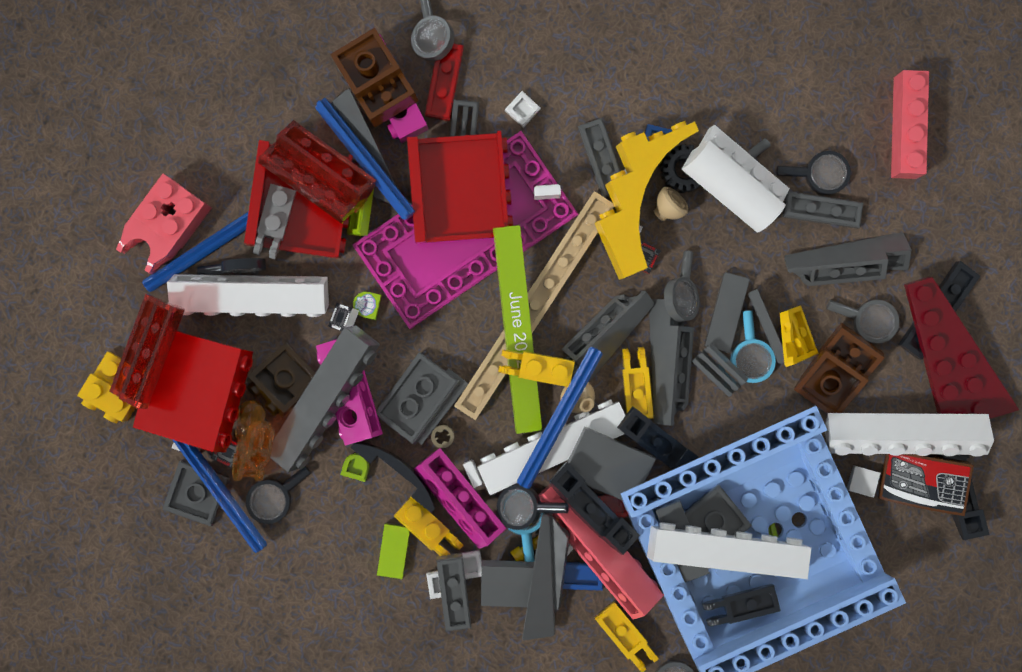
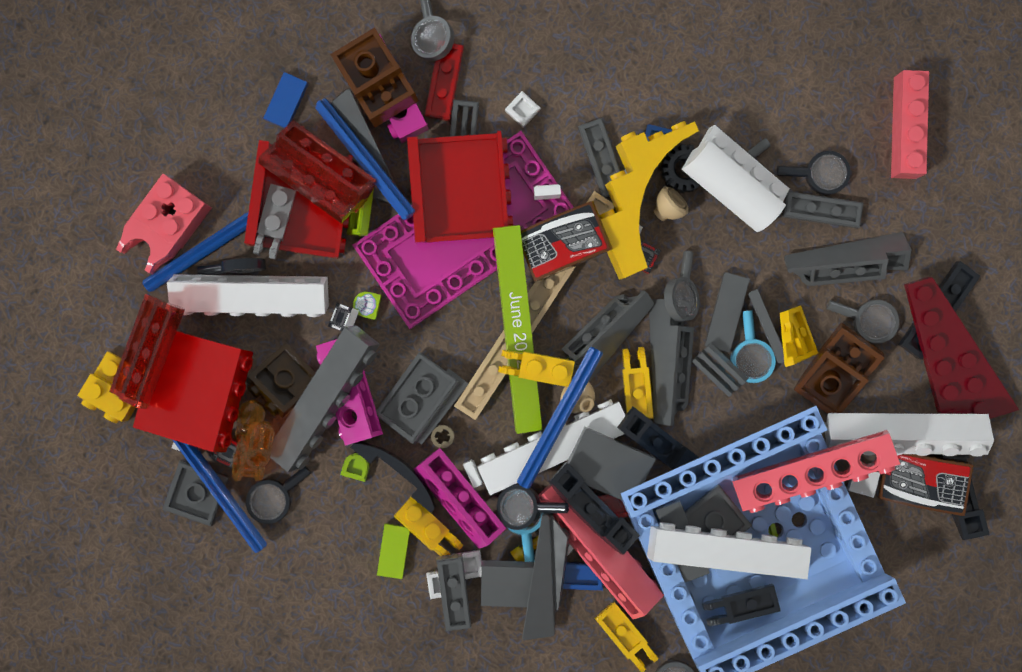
(285, 100): none -> blue tile
(564, 241): none -> slope
(878, 443): none -> coral brick

